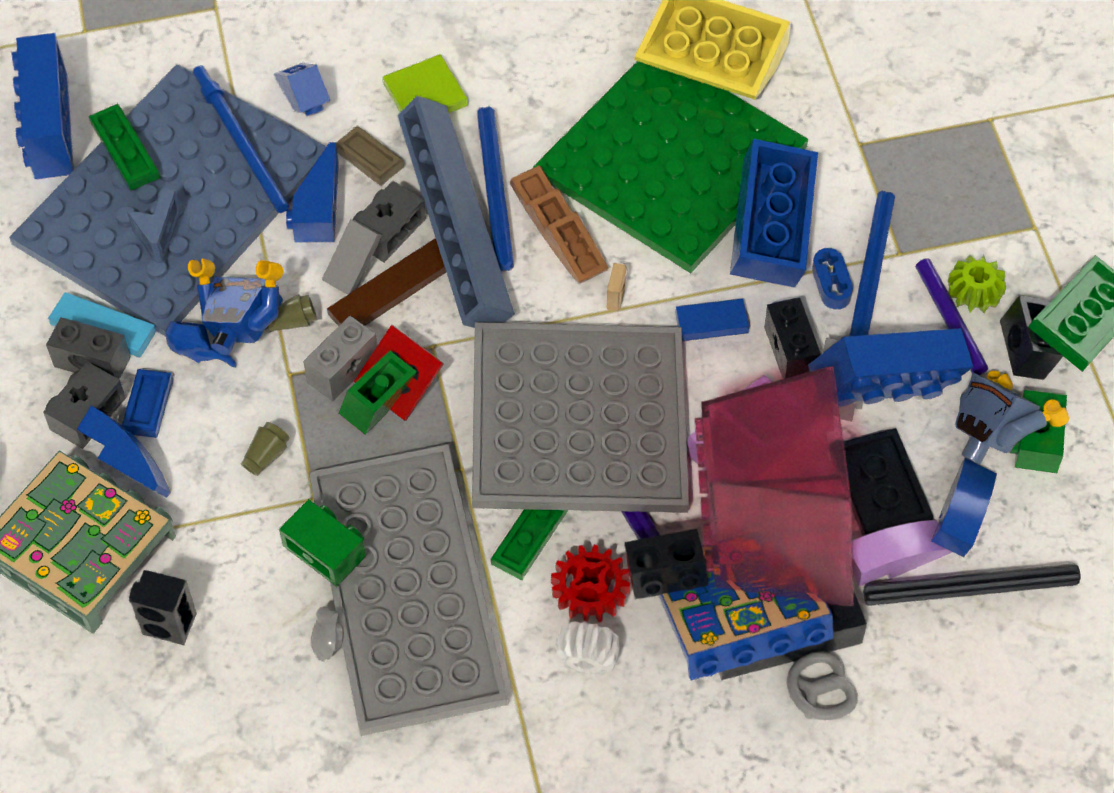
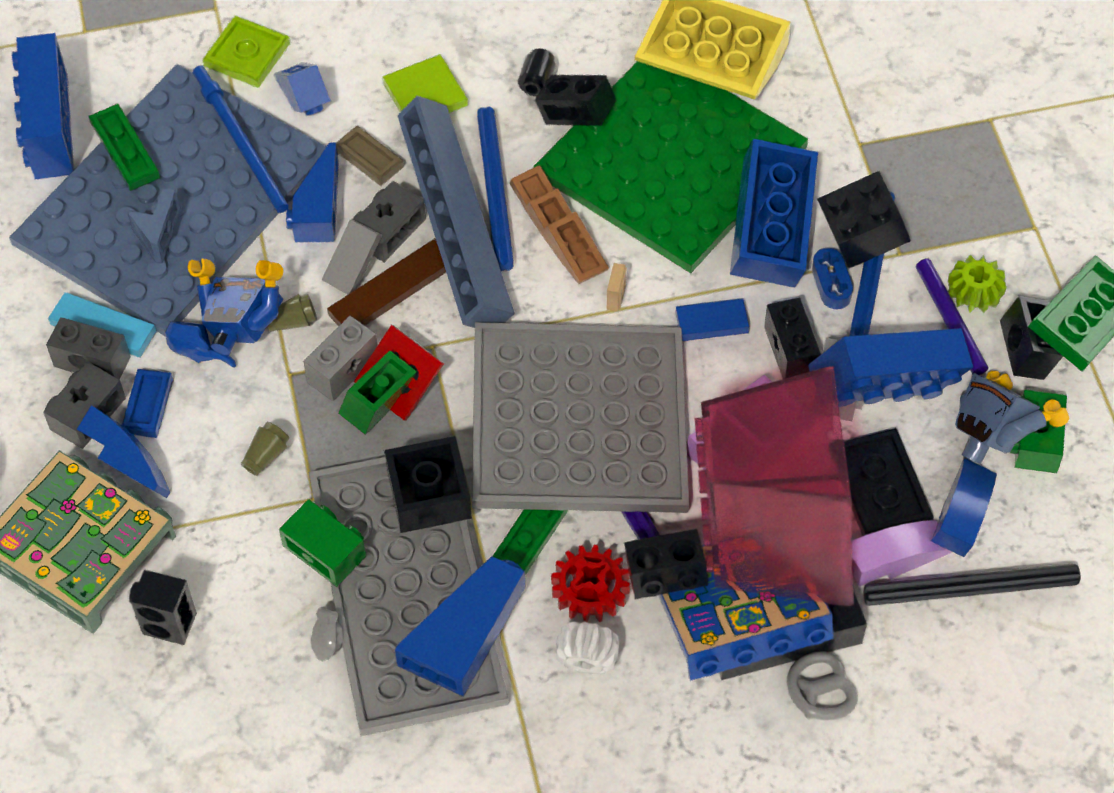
(246, 51): none -> lime tile
(428, 484): none -> black brick
(463, 628): none -> blue slope
(536, 71): none -> black brick
(575, 100): none -> black brick
(864, 219): none -> black brick

